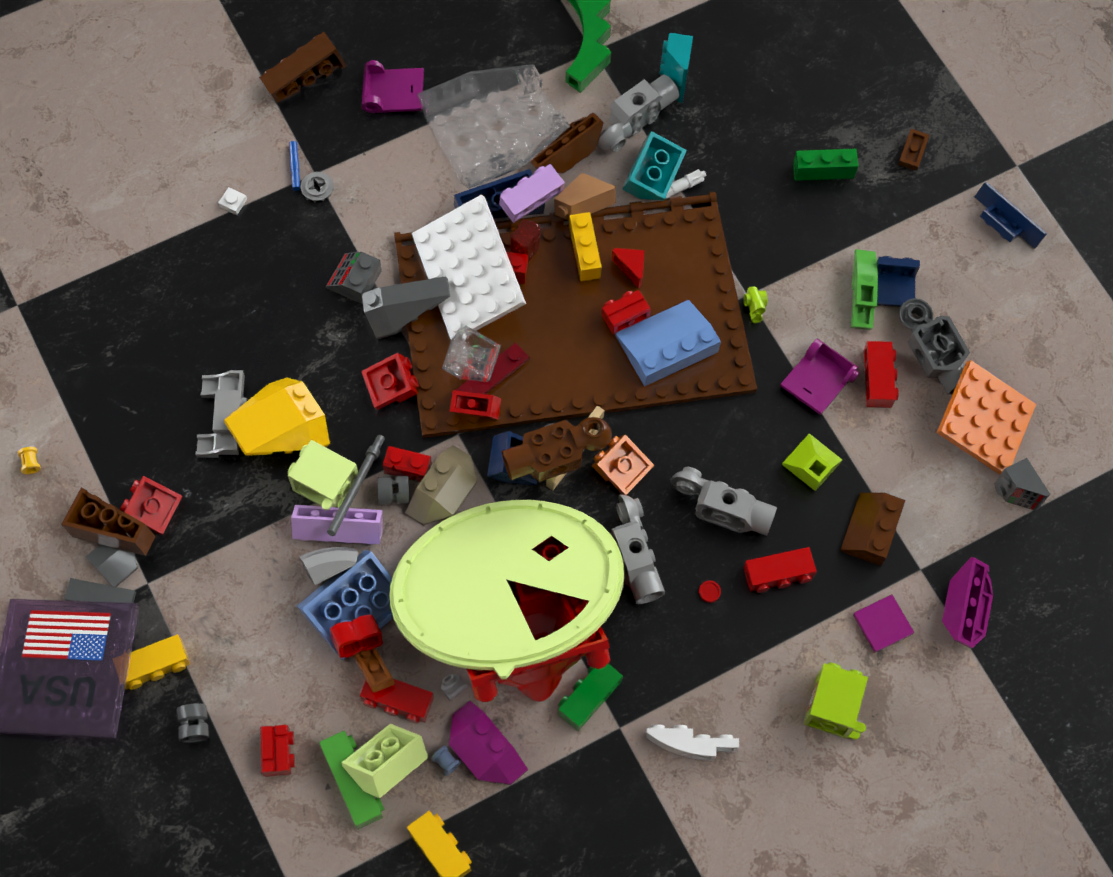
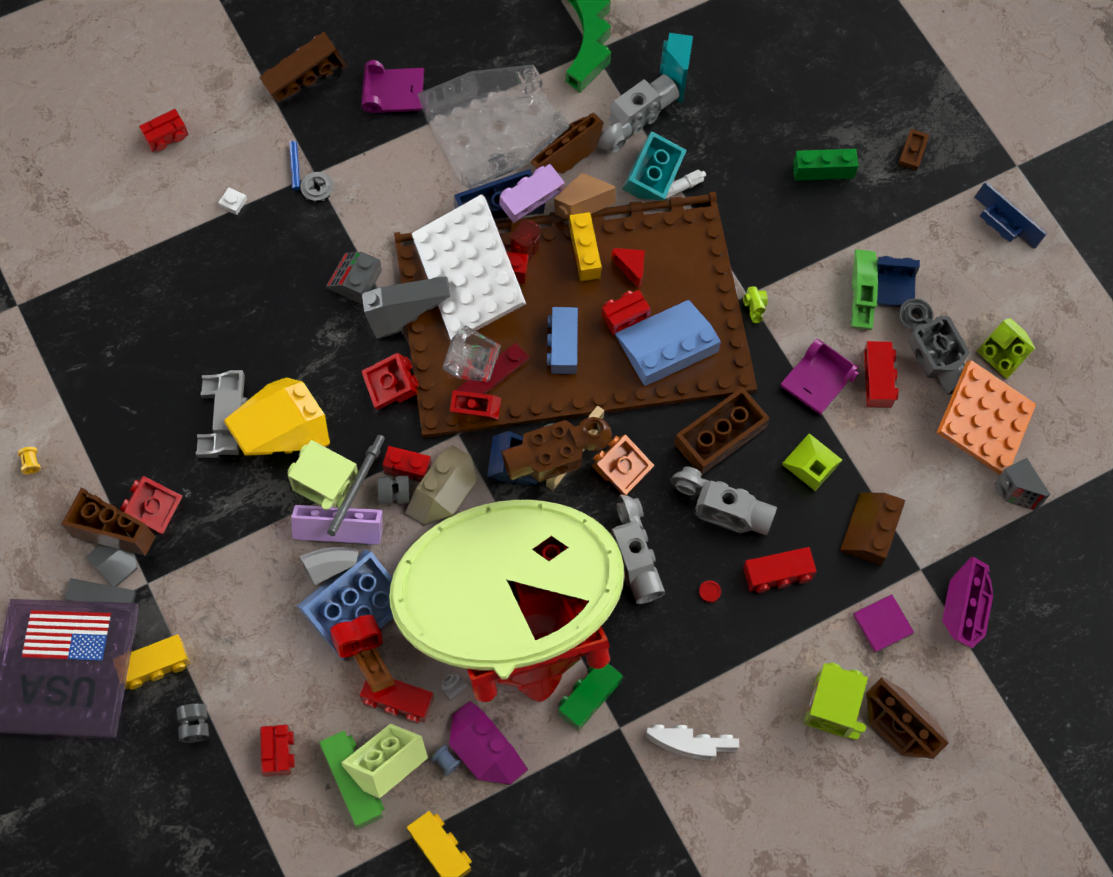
(163, 130): none -> red brick
(563, 340): none -> medium blue brick
(721, 431): none -> reddish brown brick
(904, 721): none -> reddish brown wedge
(1006, 347): none -> lime slope

